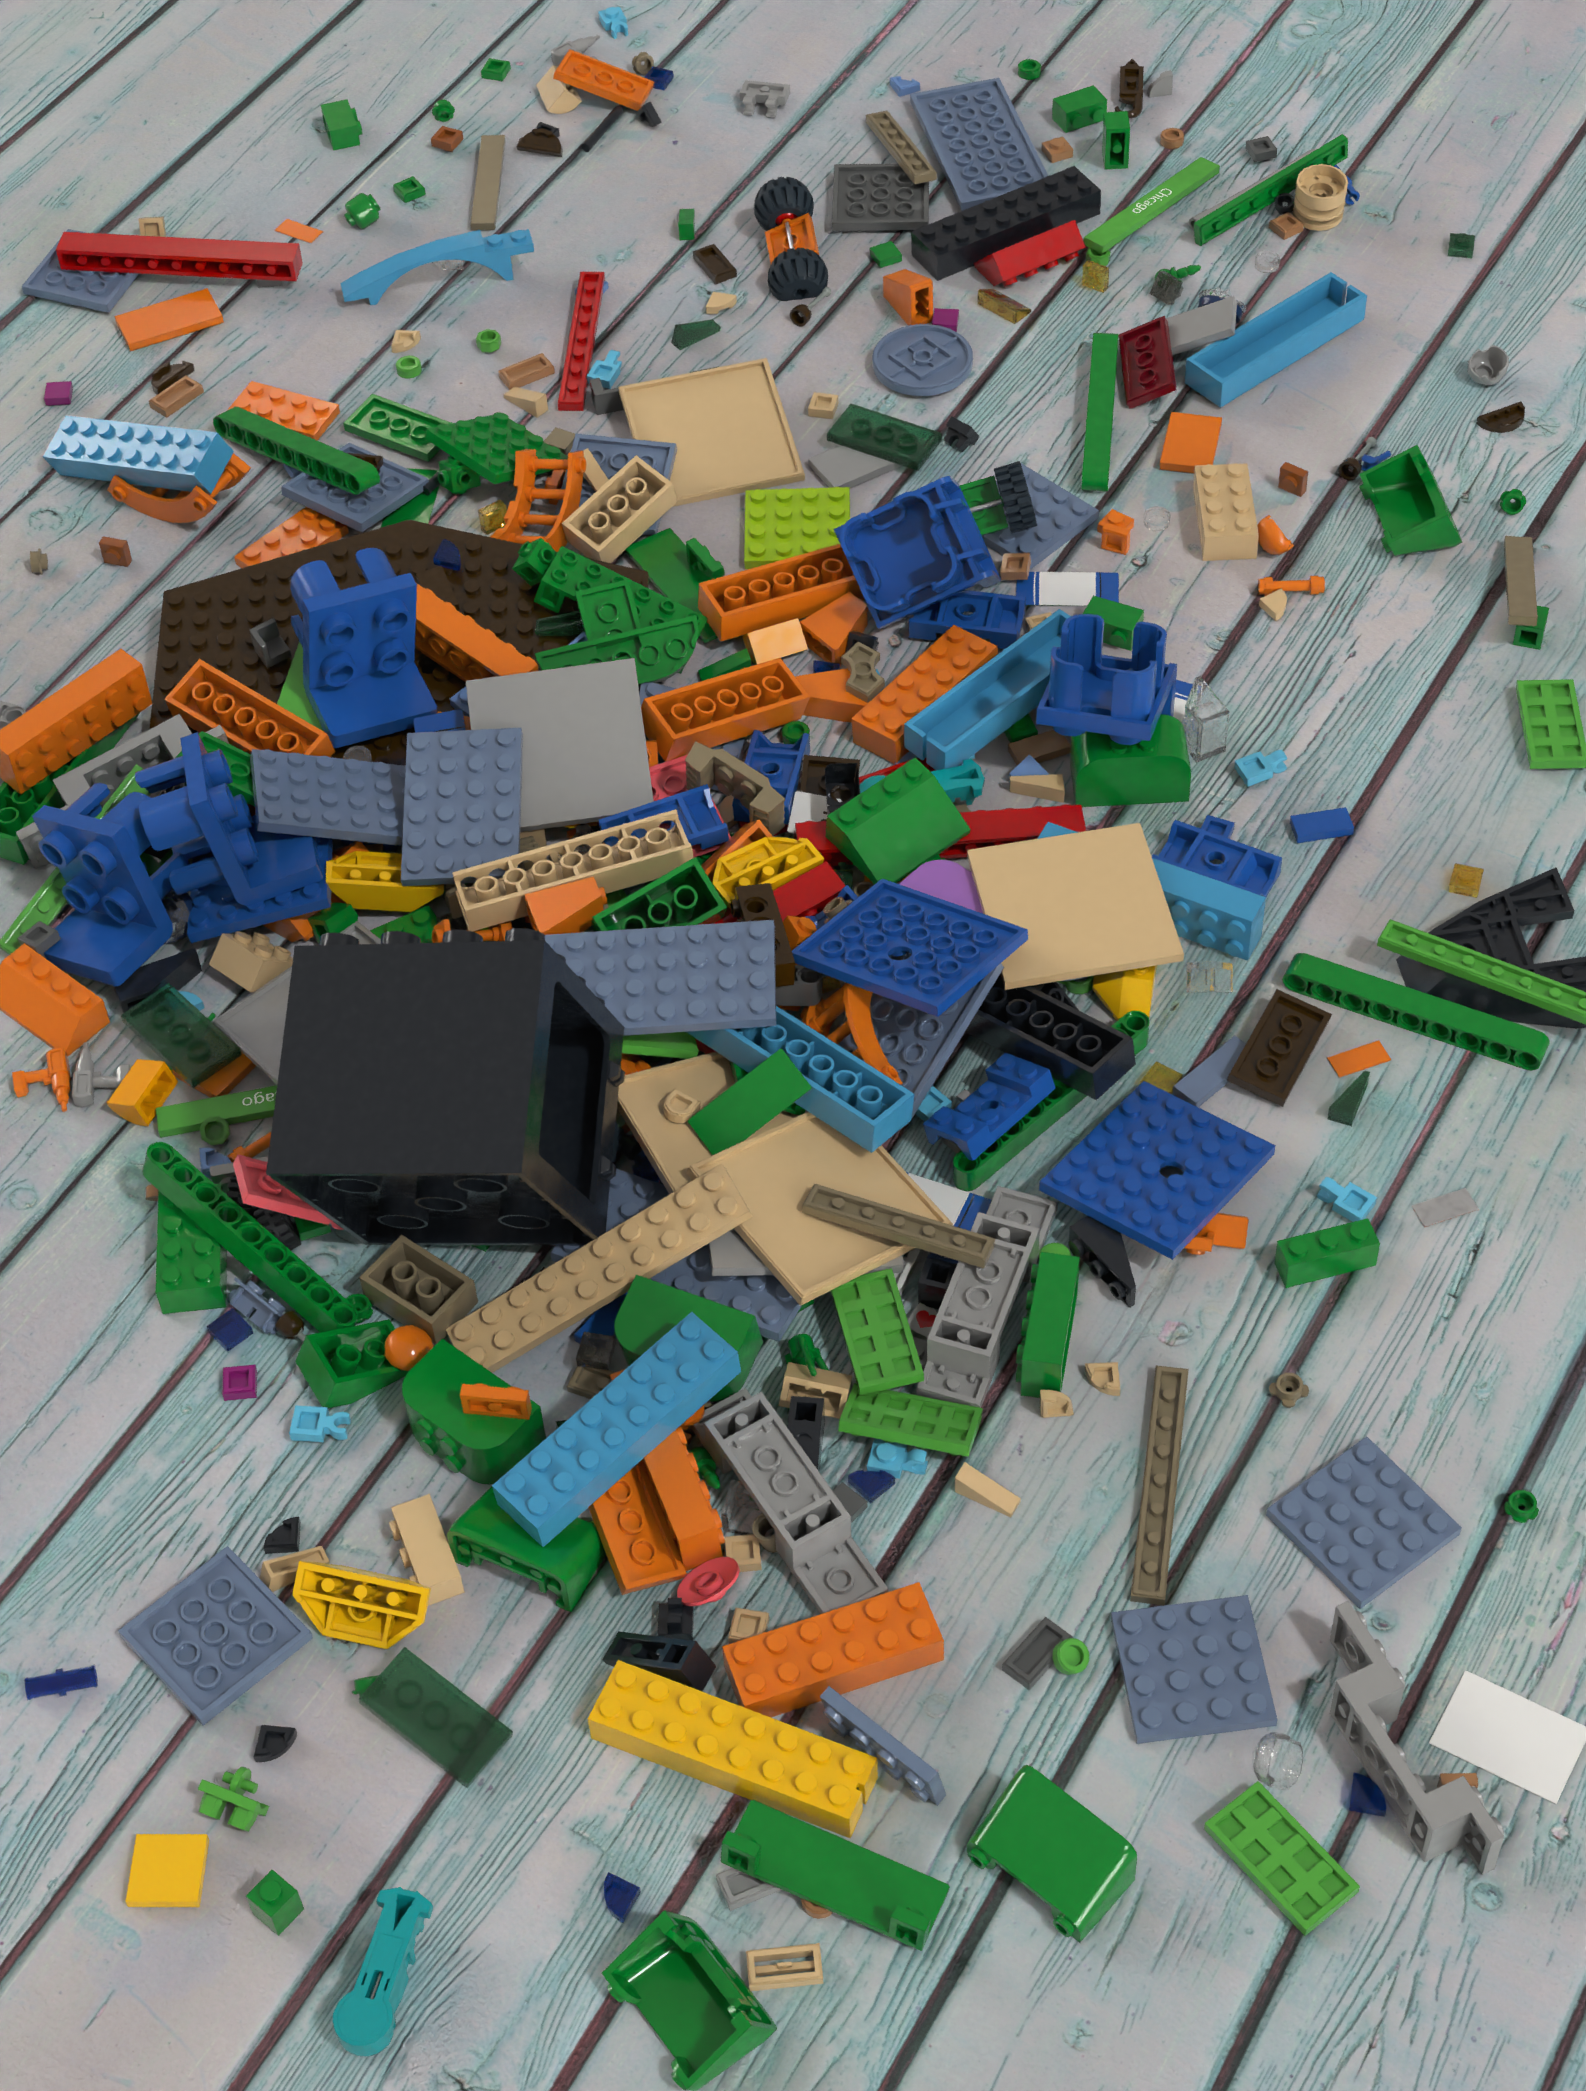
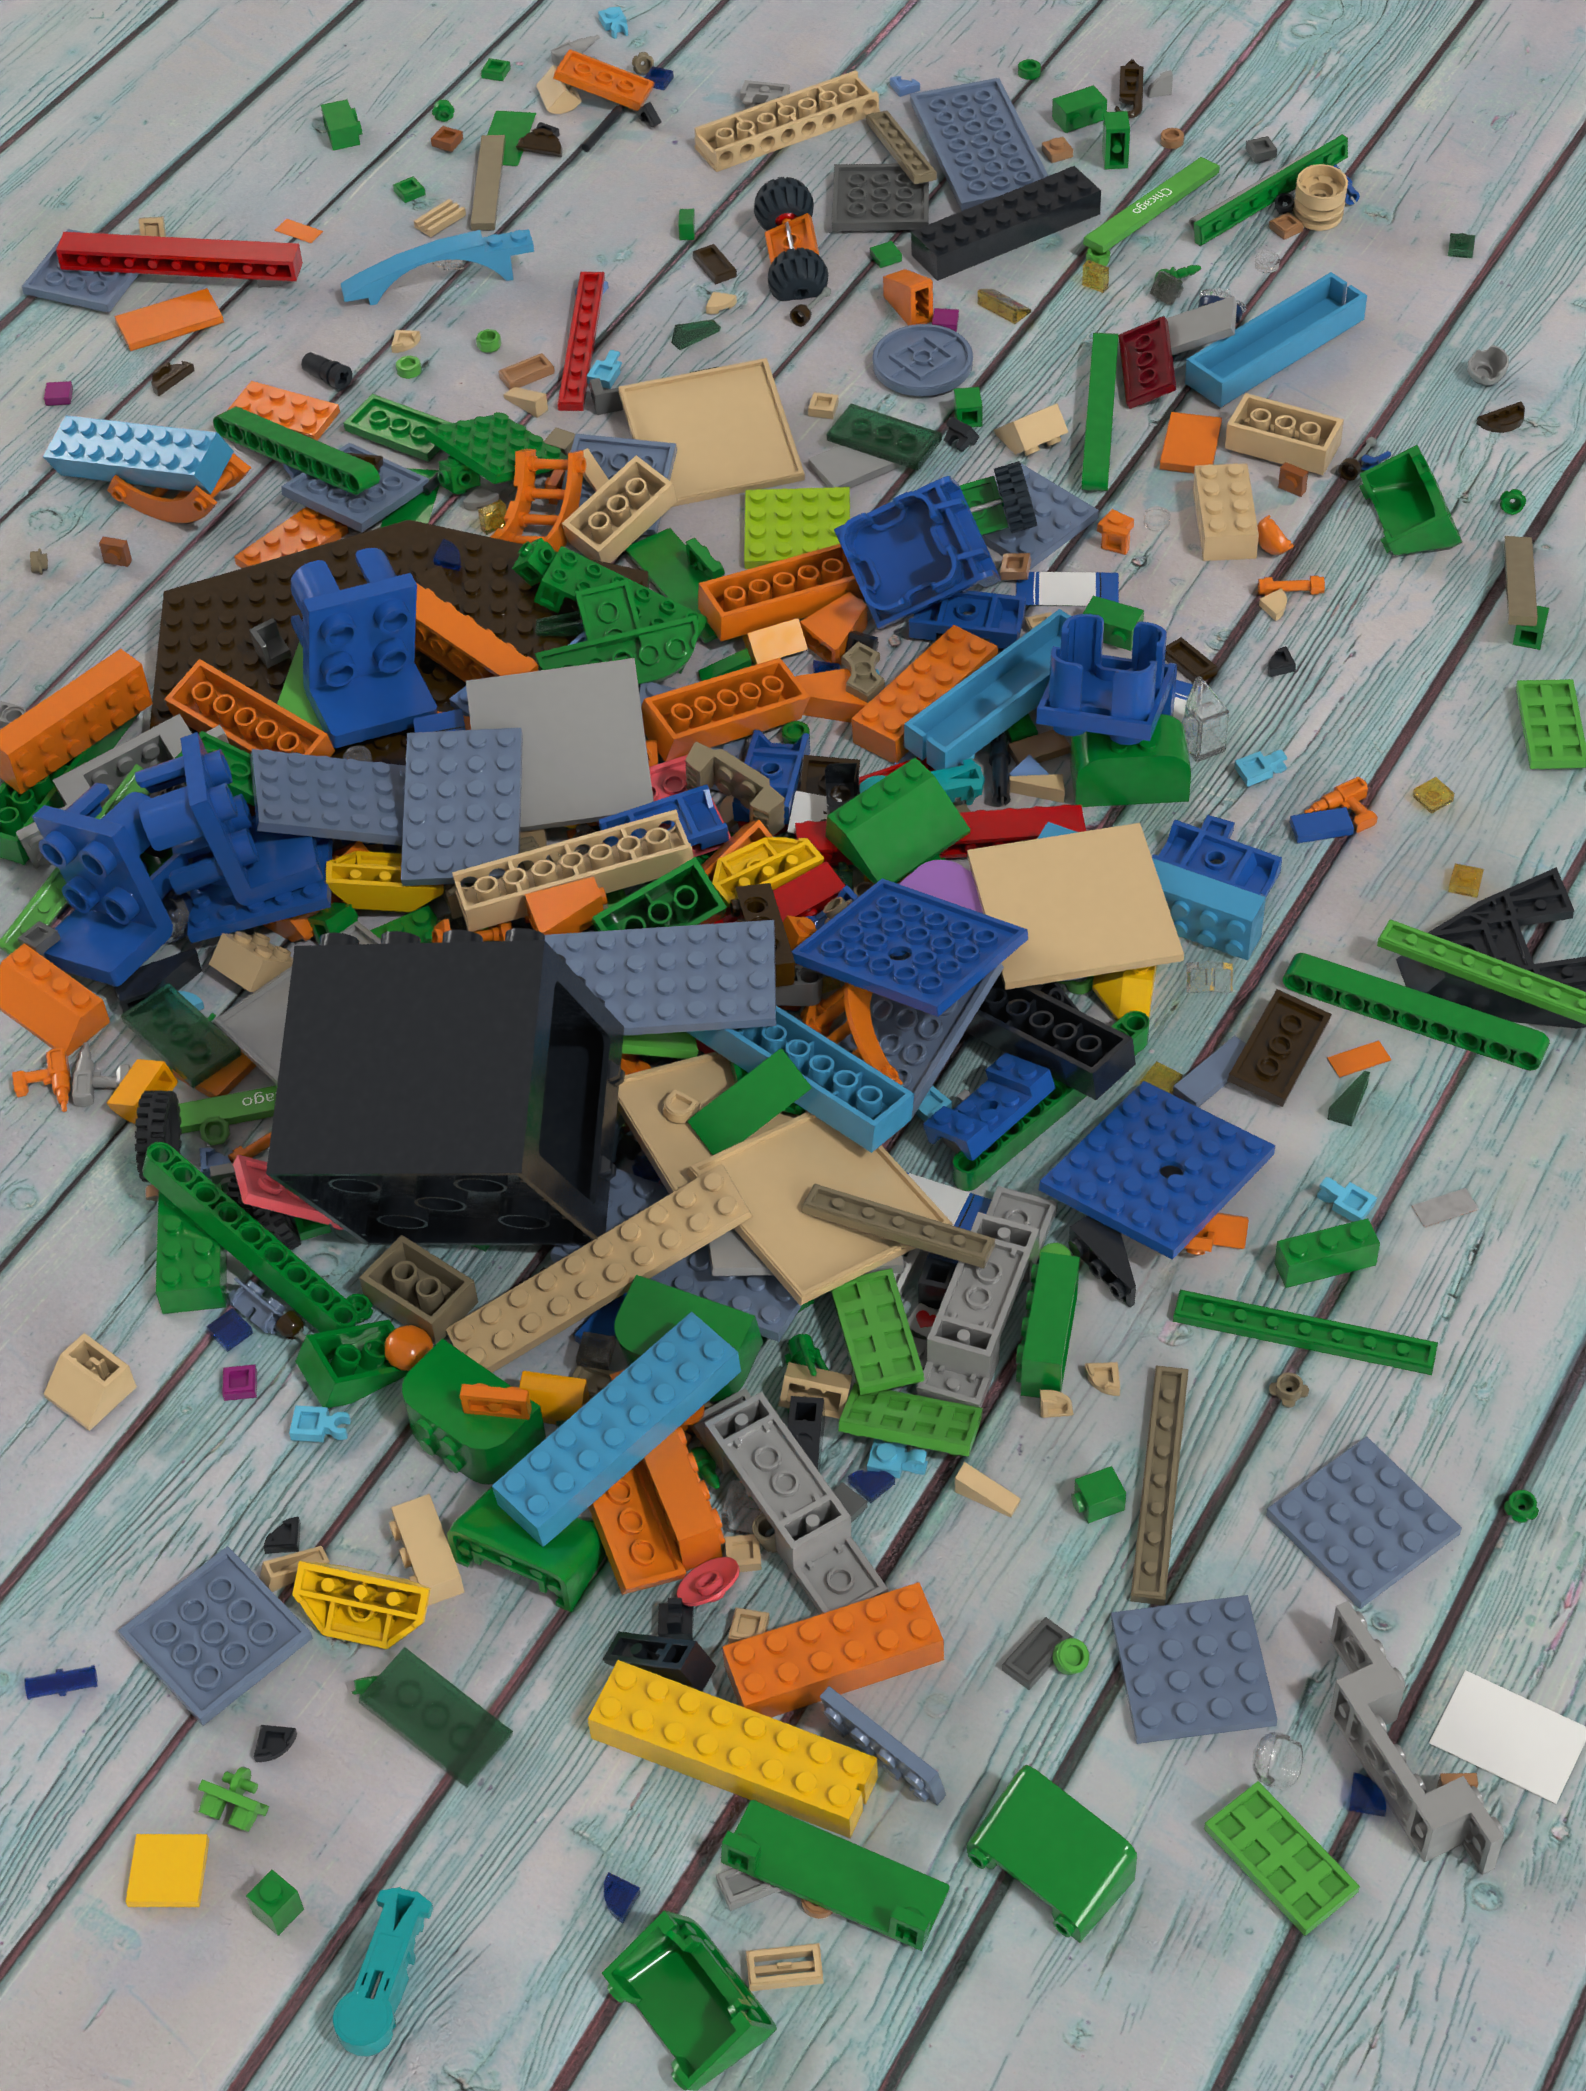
(88, 1382): none -> tan slope
(157, 1122): none -> black tyre
(176, 396): medium nougat tile -> none
(330, 371): none -> black axle
(362, 211): green head -> none
(439, 218): none -> tan tile
(480, 497): none -> light grey tile
(513, 126): none -> green sticker
(555, 1394): none -> light orange brick
(785, 121): none -> tan tile
(968, 406): none -> green brick
(999, 760): none -> black pin
(1032, 254): red slope -> none
(1032, 430): none -> tan slope
(1099, 1495): none -> green brick
(1189, 660): none -> dark brown tile
(1281, 663): none -> black tile
(1284, 433): none -> tan brick
(1305, 1332): none -> green tile
(1348, 796): none -> orange piece
(1433, 795): none -> clear yellow plate

